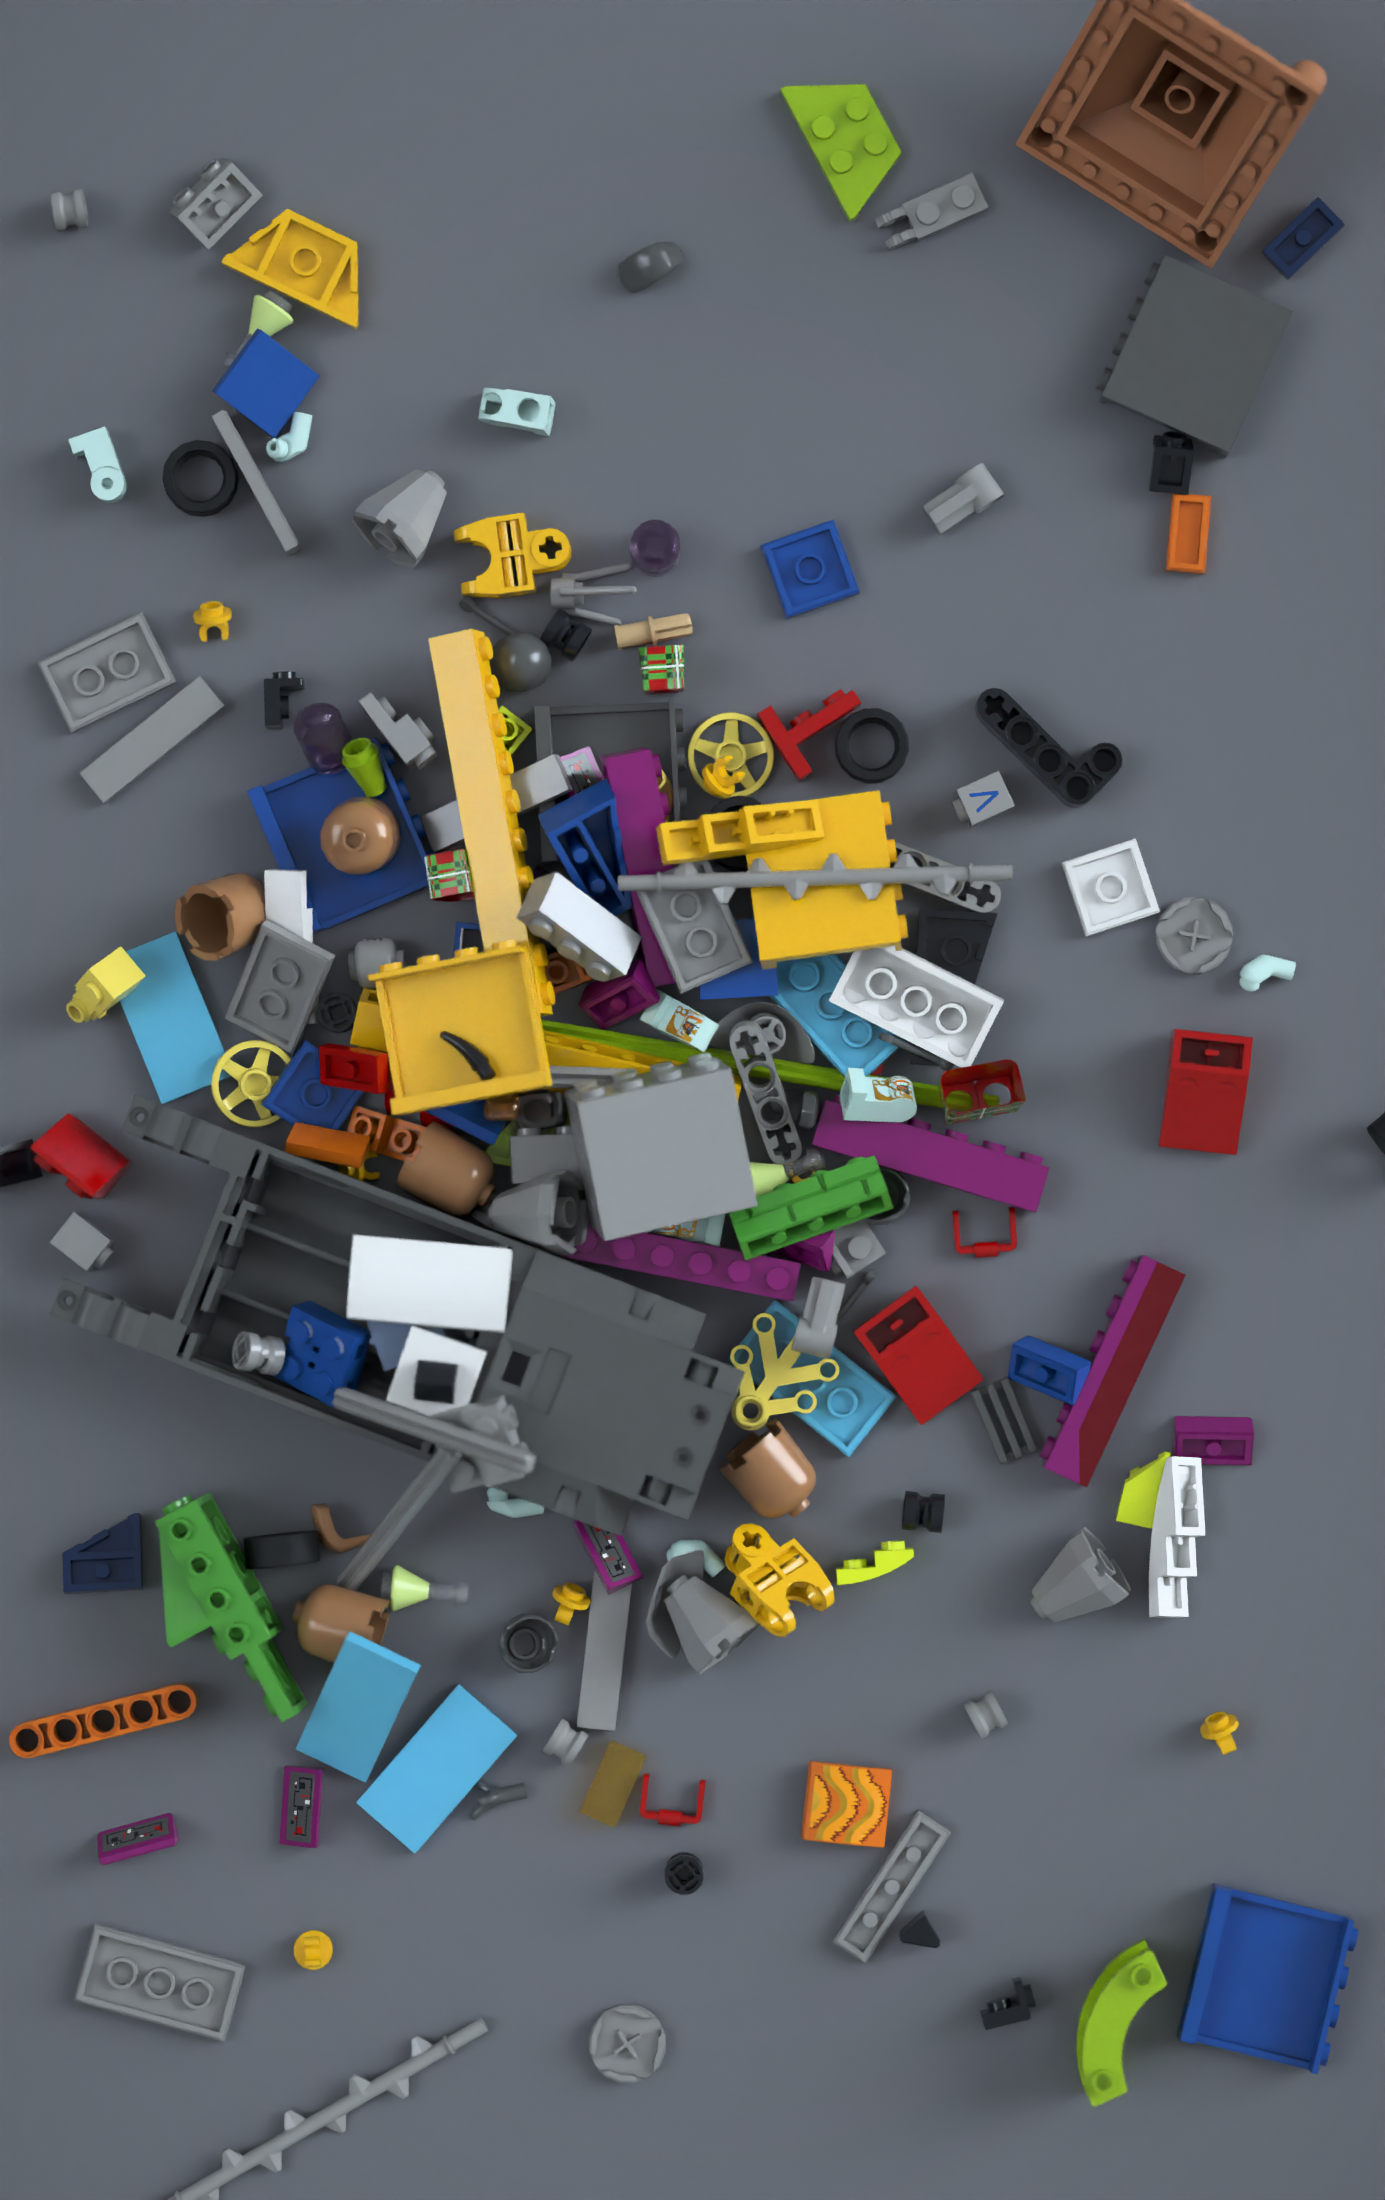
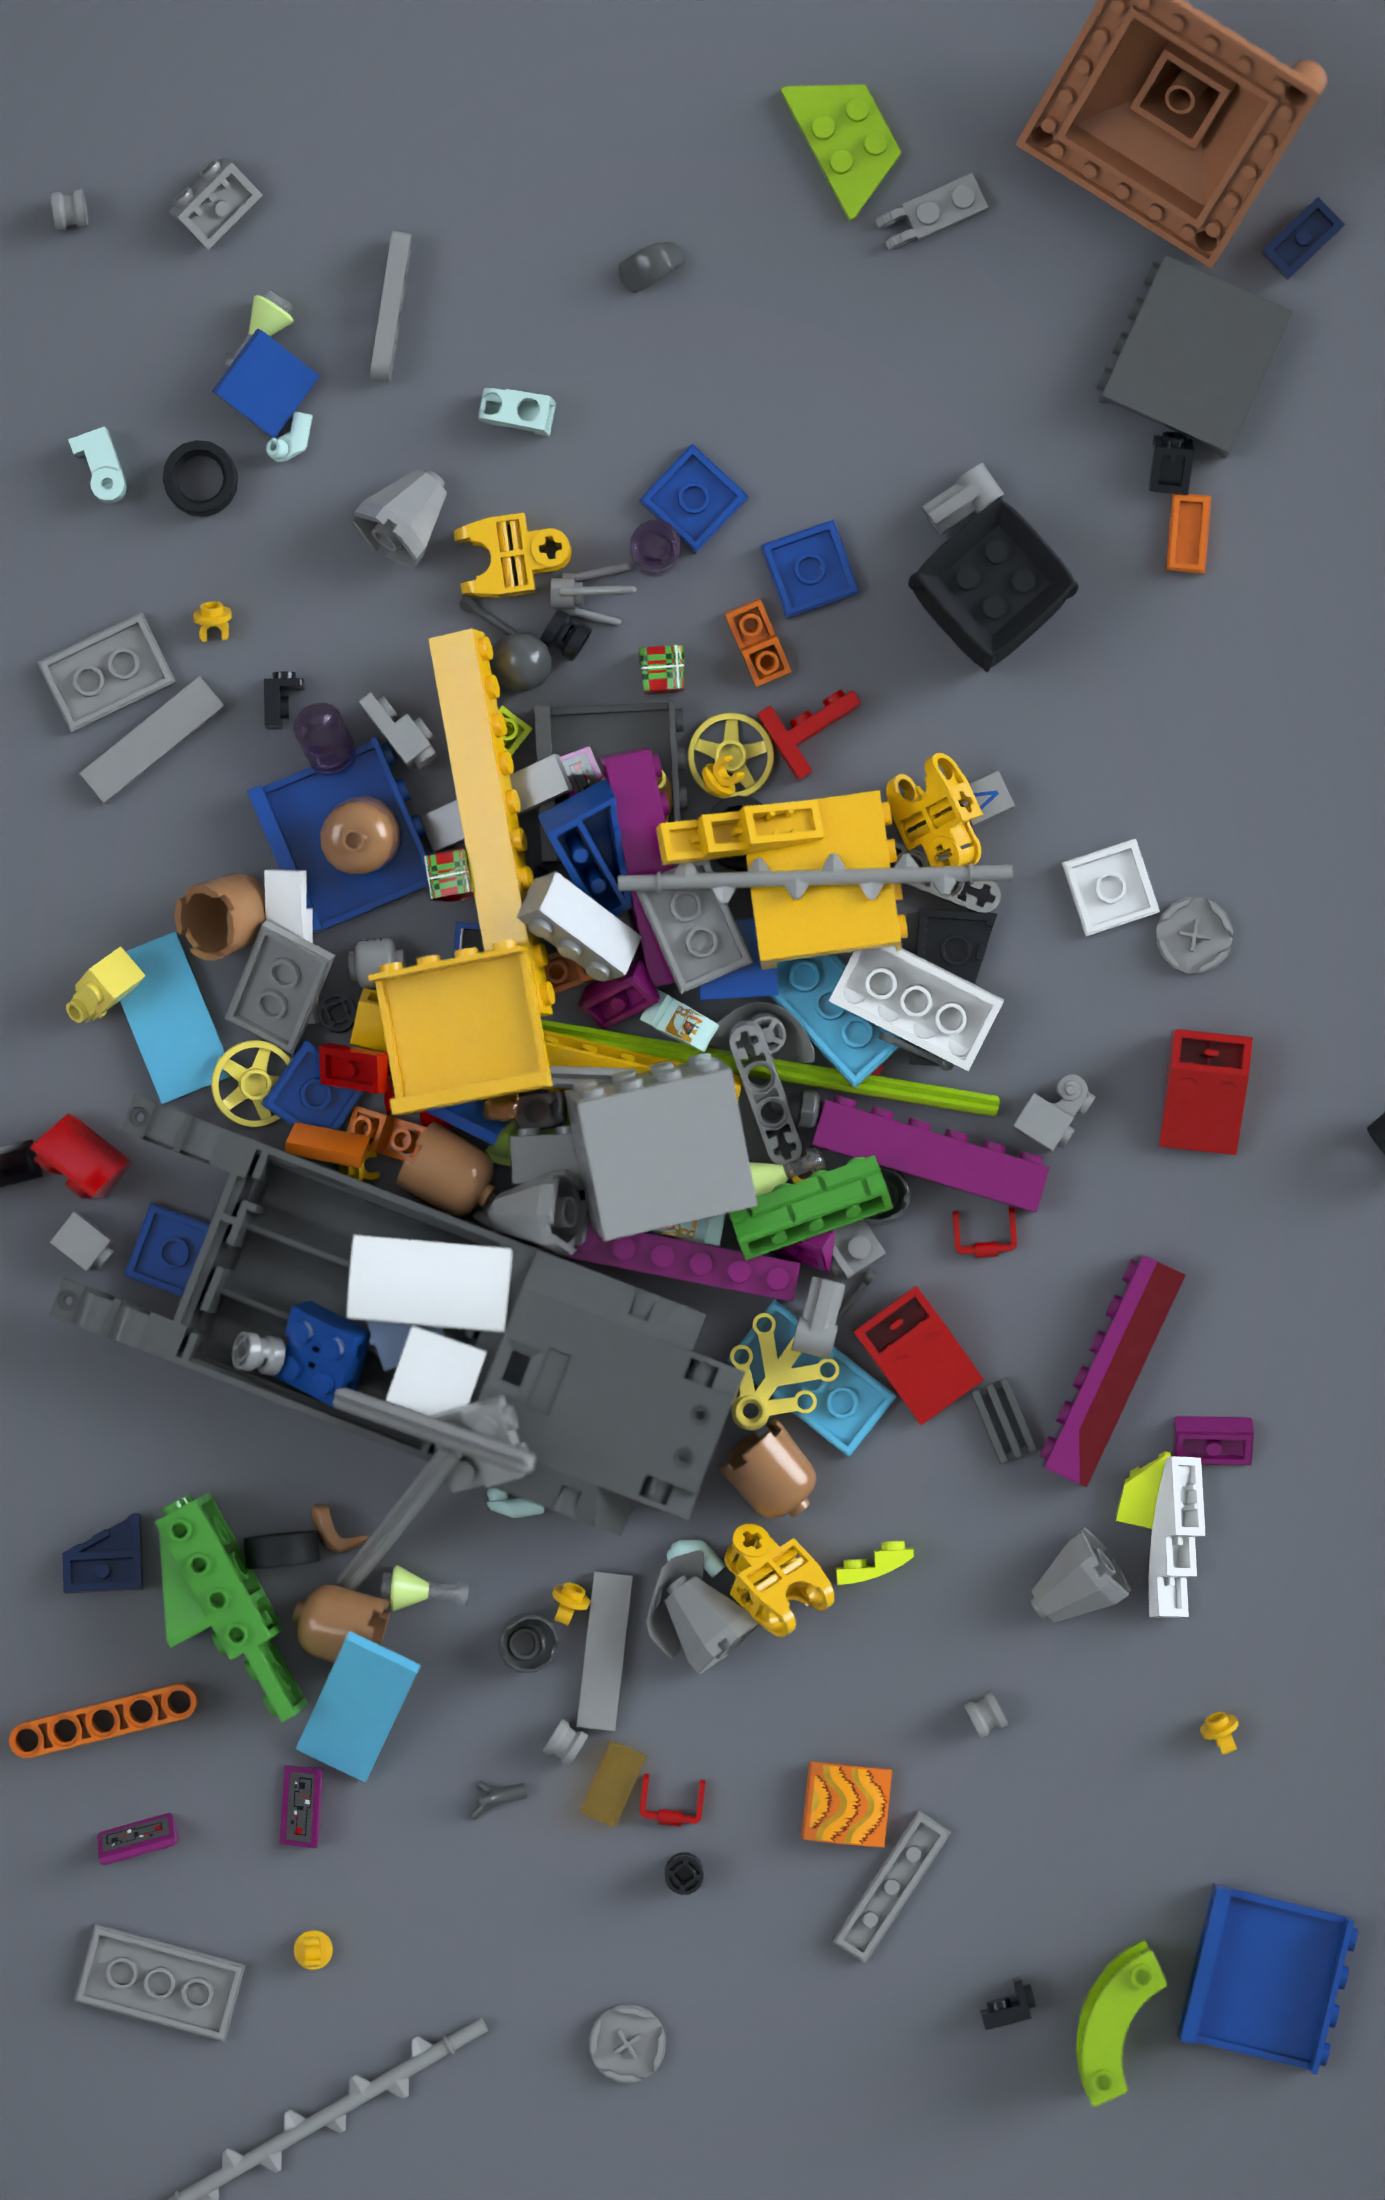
(166, 1249): none -> blue tile
(256, 482): light grey tile -> none
(303, 264): yellow wing -> none
(364, 765): lime cone -> none
(391, 306): none -> light grey beam
(435, 1381): black slope -> none
(437, 1768): medium azure tile -> none
(473, 1056): black helmet -> none
(609, 1556): slope -> none
(653, 630): tan axle -> none
(694, 498): none -> blue tile
(757, 642): none -> orange slope
(876, 1098): light aqua leg -> none
(880, 717): black tyre -> none
(919, 1932): black slope -> none
(932, 1511): black wheel -> none
(948, 831): none -> yellow piece
(993, 584): none -> black piece
(1001, 1071): red piece -> none
(1043, 742): black beam -> none
(1048, 1369): blue slope -> none
(1050, 1122): none -> light grey brick
(1264, 967): light aqua arm -> none

